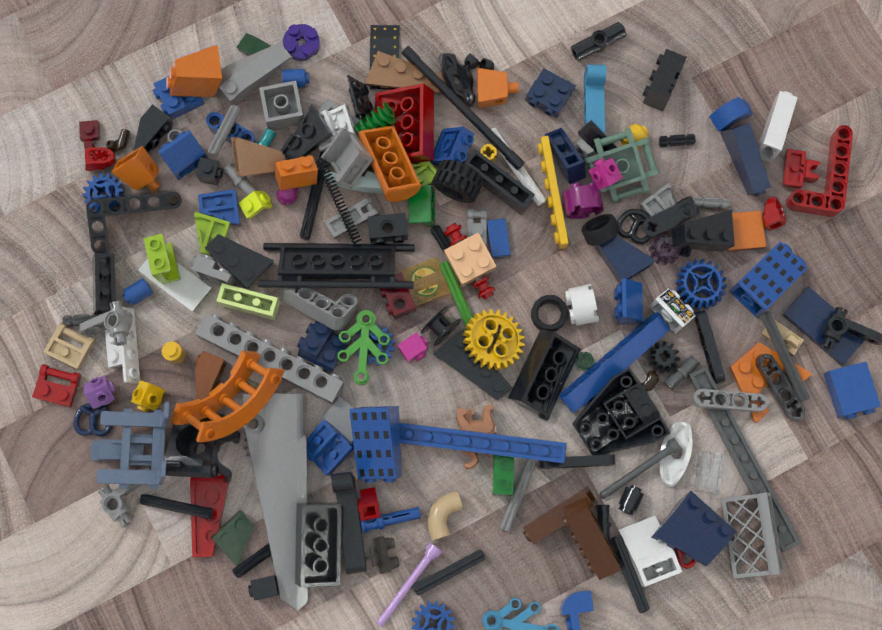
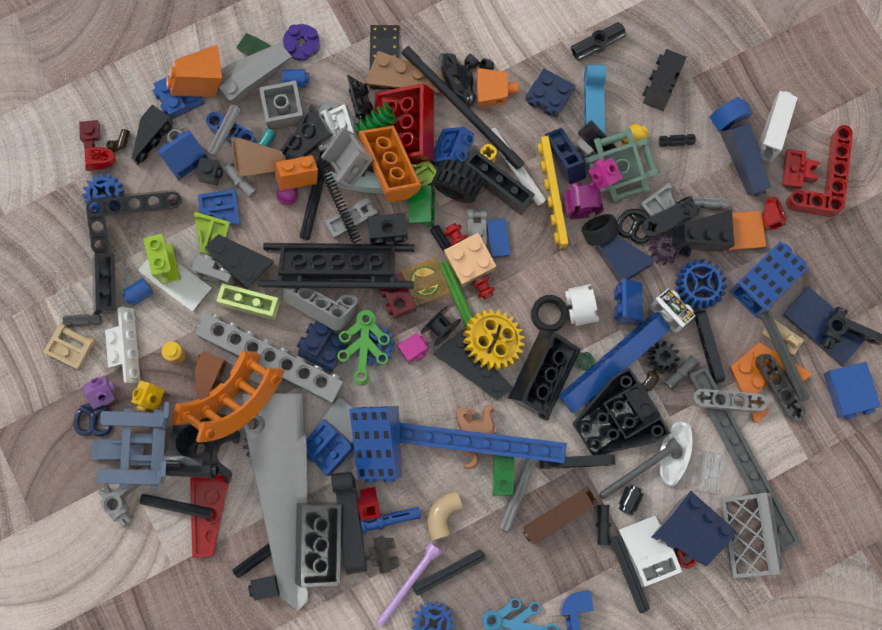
(55, 392): red plate -> none
(116, 321): light grey piece -> none
(138, 170): orange torso -> none
(234, 536): dark green wing -> none
(255, 203): neon yellow bracket -> none
(591, 539): reddish brown brick -> none

